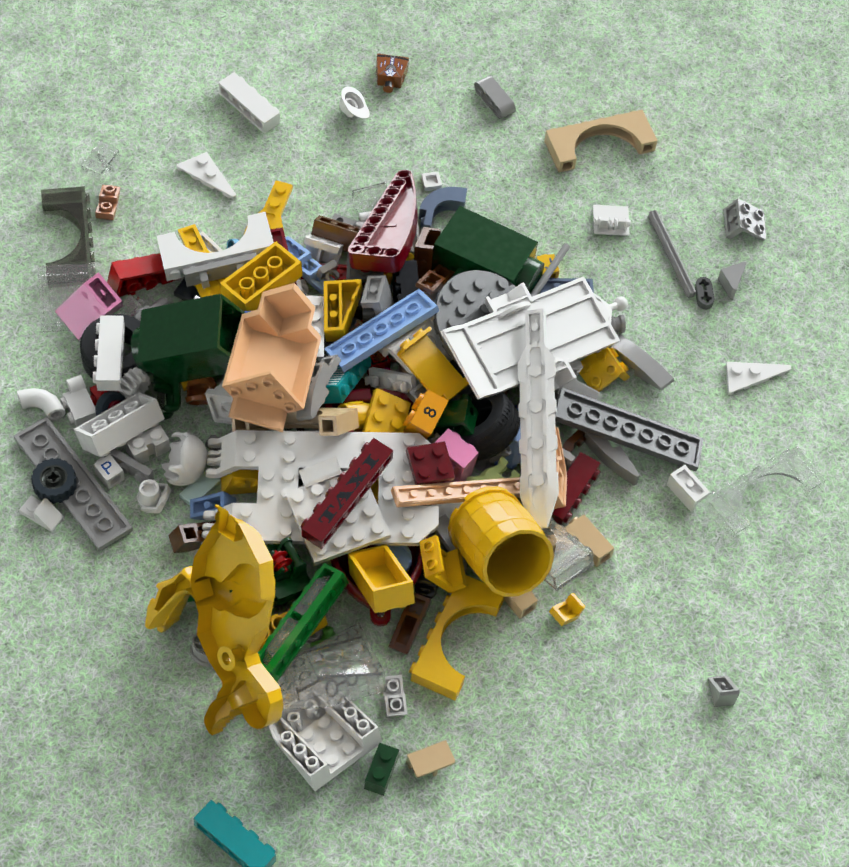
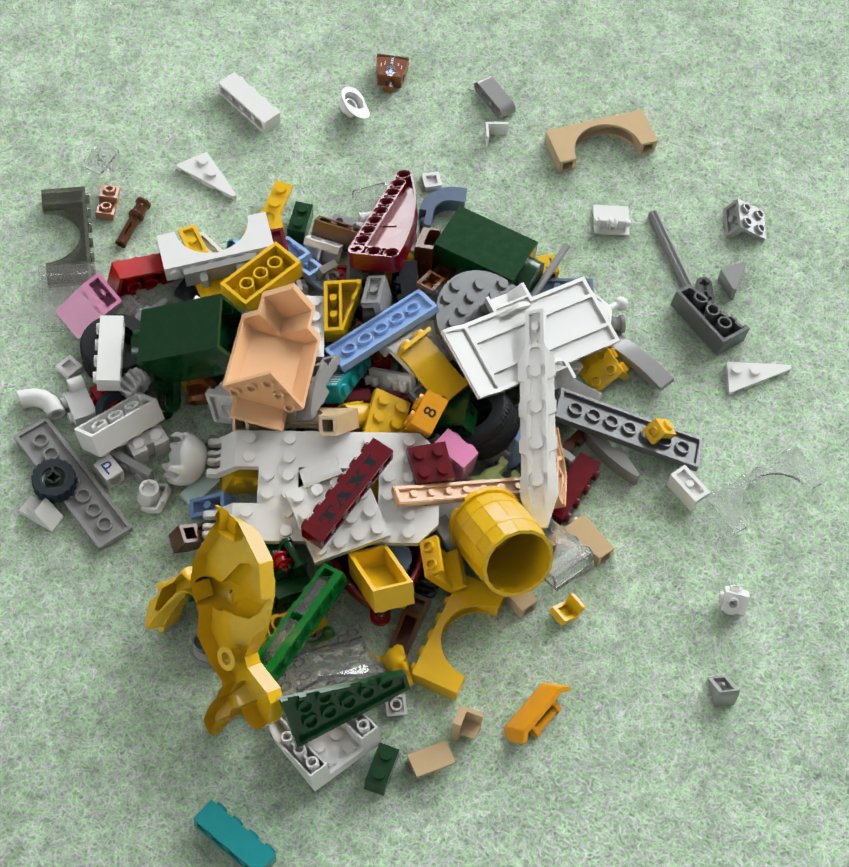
(69, 367): none -> white tile
(135, 216): none -> reddish brown pin
(300, 221): none -> dark green brick
(328, 707): none -> dark green wing
(395, 659): none -> yellow animal
(466, 723): none -> tan panel
(495, 128): none -> white bracket
(532, 710): none -> light orange piece
(659, 429): none -> yellow bracket
(708, 320): none -> dark grey wedge
(733, 600): none -> white brick

